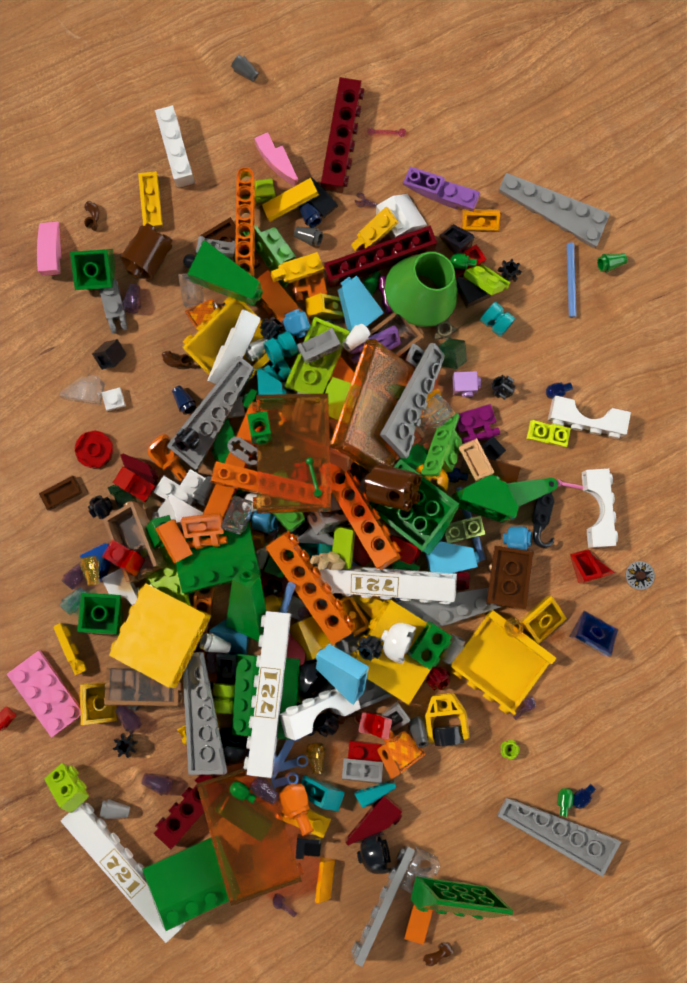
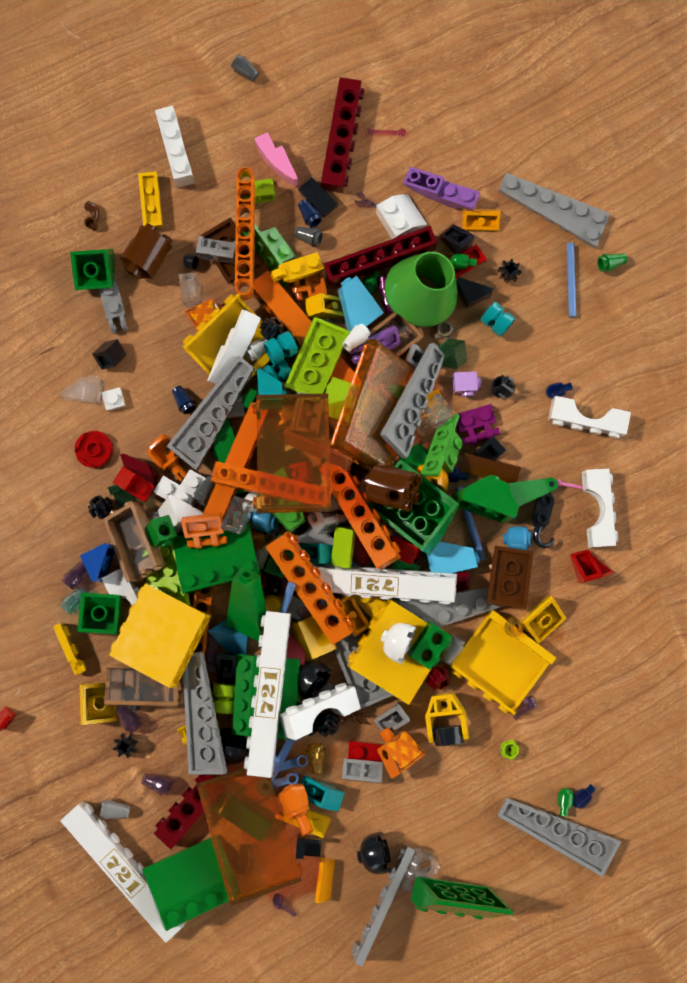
(45, 693): bright pink plate -> none
(48, 249): bright pink slope -> none
(60, 493): reddish brown tile -> none
(67, 787): lime brick -> none
(90, 569): clear yellow cone -> none
(123, 557): red slope -> none
(132, 299): cone -> none
(171, 361): reddish brown arm -> none
(173, 541): orange tile -> none
(187, 439): black gear -> none
(215, 644): white cone -> none
(223, 275): green slope -> none
(241, 792): green cylinder -> none
(242, 455): light grey beam -> none
(259, 420): green brick -> none
(264, 790): cone -> none
(290, 199): yellow tile -> none
(296, 323): dark azure head -> none
(317, 493): green hinge -> none
(319, 346): light grey hinge -> none
(328, 560): tan plate -> none
(342, 672): medium azure slope -> none
(370, 647): black gear -> none
(370, 794): teal slope -> none
(375, 230): yellow hinge -> none
(375, 724): red slope -> none
(378, 818): dark red slope -> none
(417, 925): orange tile -> none
(419, 731): dark grey cone -> none
(445, 950): reddish brown arm -> none
(464, 529): yellowish green slope -> none
(476, 459): light nougat tile -> none
(486, 279): lime plate -> none
(548, 434): neon yellow slope -> none
(594, 634): clear blue slope -> none
(640, 575): piece -> none

